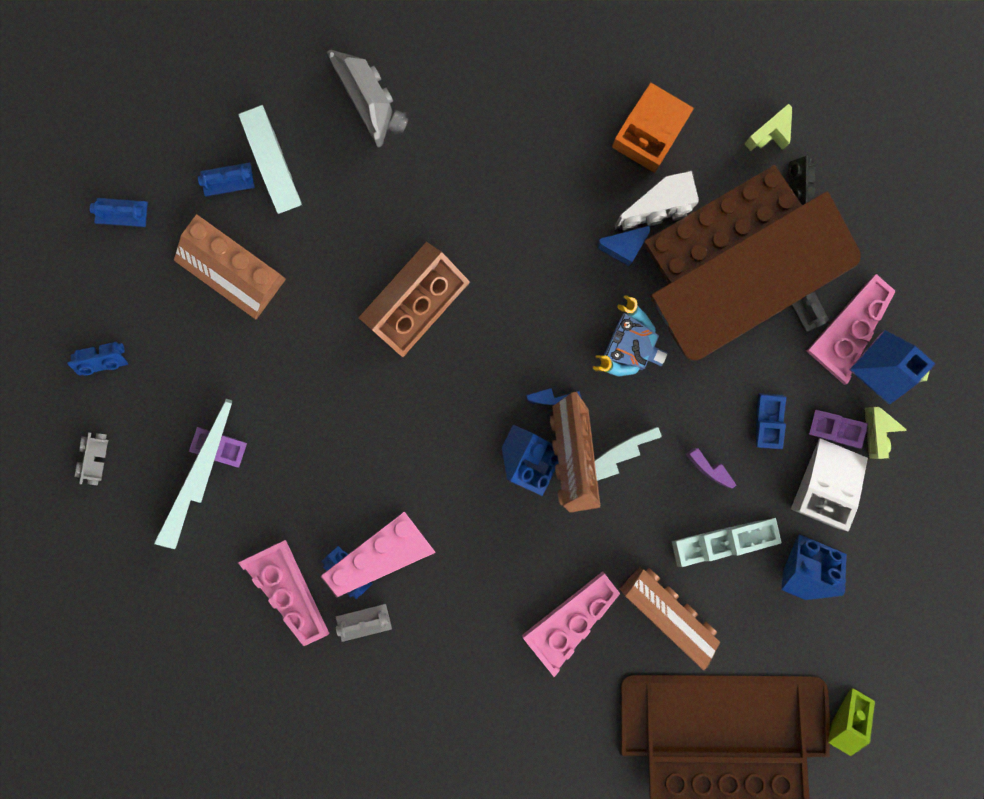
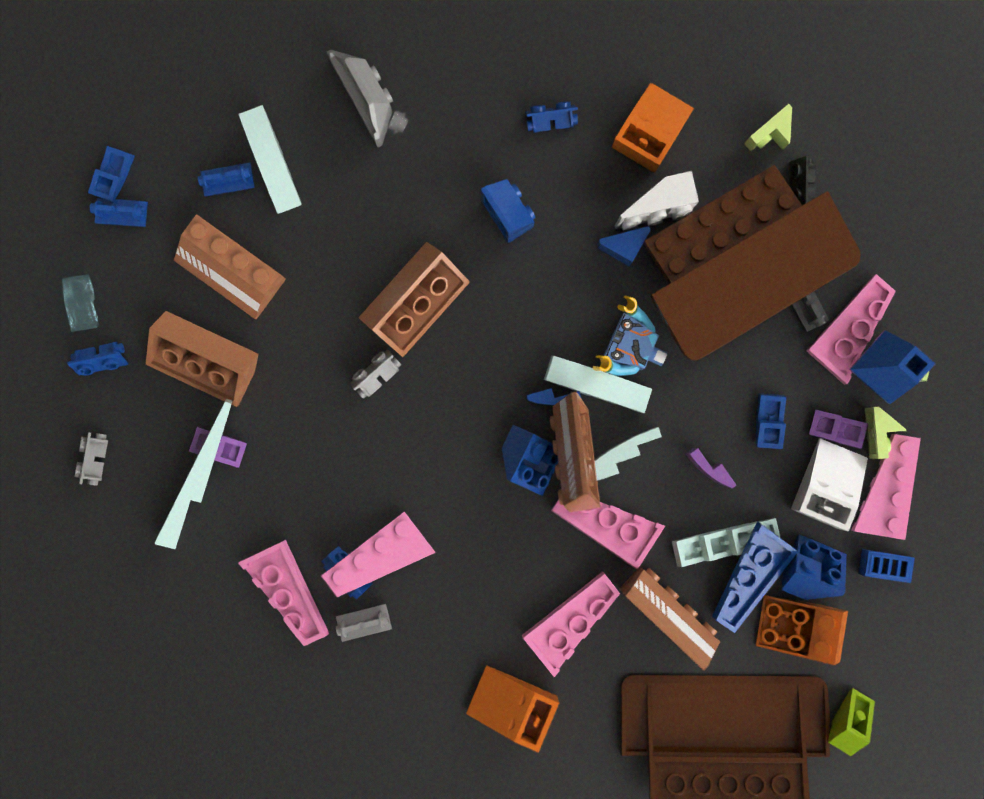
(79, 302): none -> clear light blue slope
(112, 174): none -> blue slope
(200, 358): none -> nougat slope
(382, 366): none -> light grey hinge
(507, 210): none -> blue slope
(513, 708): none -> orange slope
(561, 114): none -> blue hinge
(597, 384): none -> light aqua slope
(616, 530): none -> bright pink wing
(753, 576): none -> wing
(802, 629): none -> orange slope
(867, 562): none -> blue slope
(890, 495): none -> bright pink wing

